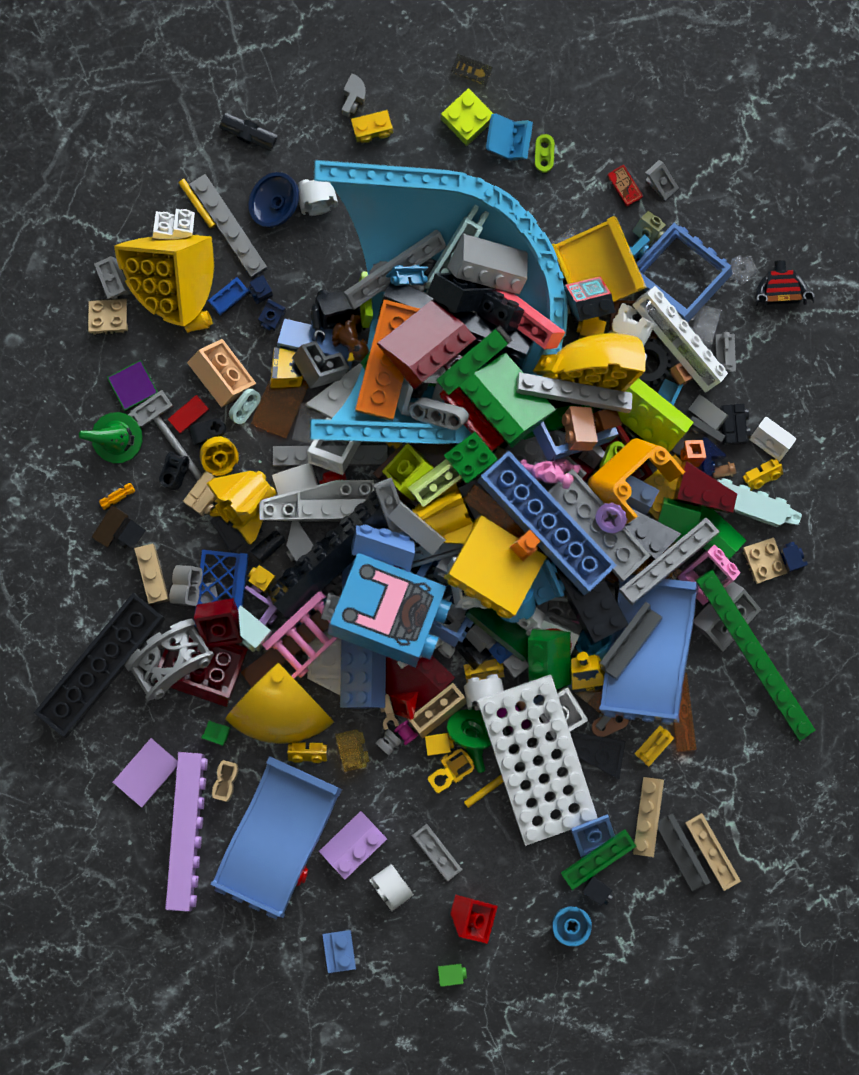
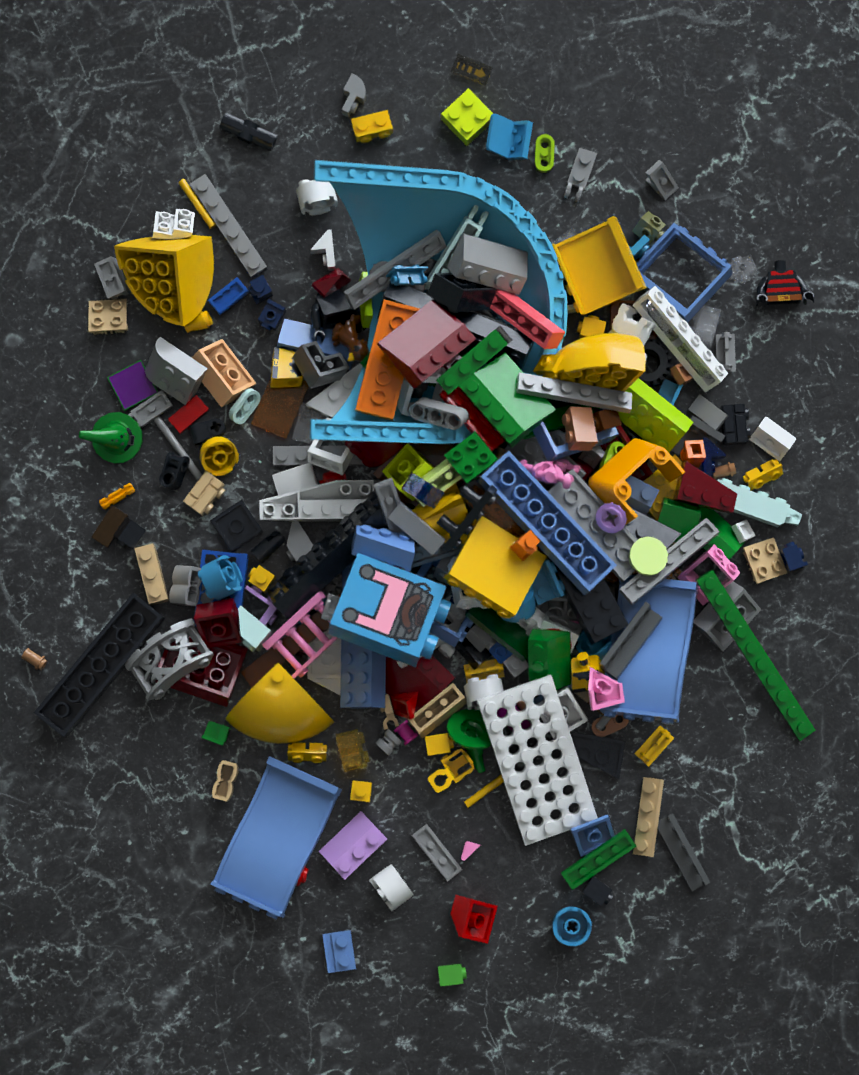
(34, 659): none -> medium nougat pin
(146, 772): lavender tile -> none
(174, 371): none -> light grey brick
(185, 831): lavender brick -> none
(220, 578): none -> dark azure brick
(239, 500): yellow brick -> none
(267, 196): dark blue dish -> none
(325, 245): none -> white slope
(331, 282): none -> dark red slope
(361, 791): none -> yellow brick
(373, 453): none -> dark red slope
(422, 490): none -> clear blue slope
(468, 849): none -> bright pink slope
(478, 502): none -> black plate
(500, 311): black brick -> none
(580, 172): none -> light grey hinge
(589, 299): black slope -> none
(604, 690): none -> bright pink slope
(625, 185): tile -> none
(648, 556): none -> yellowish green tile
(684, 729): clear orange tile -> none
(712, 852): tan plate -> none
(743, 531): none -> white tile

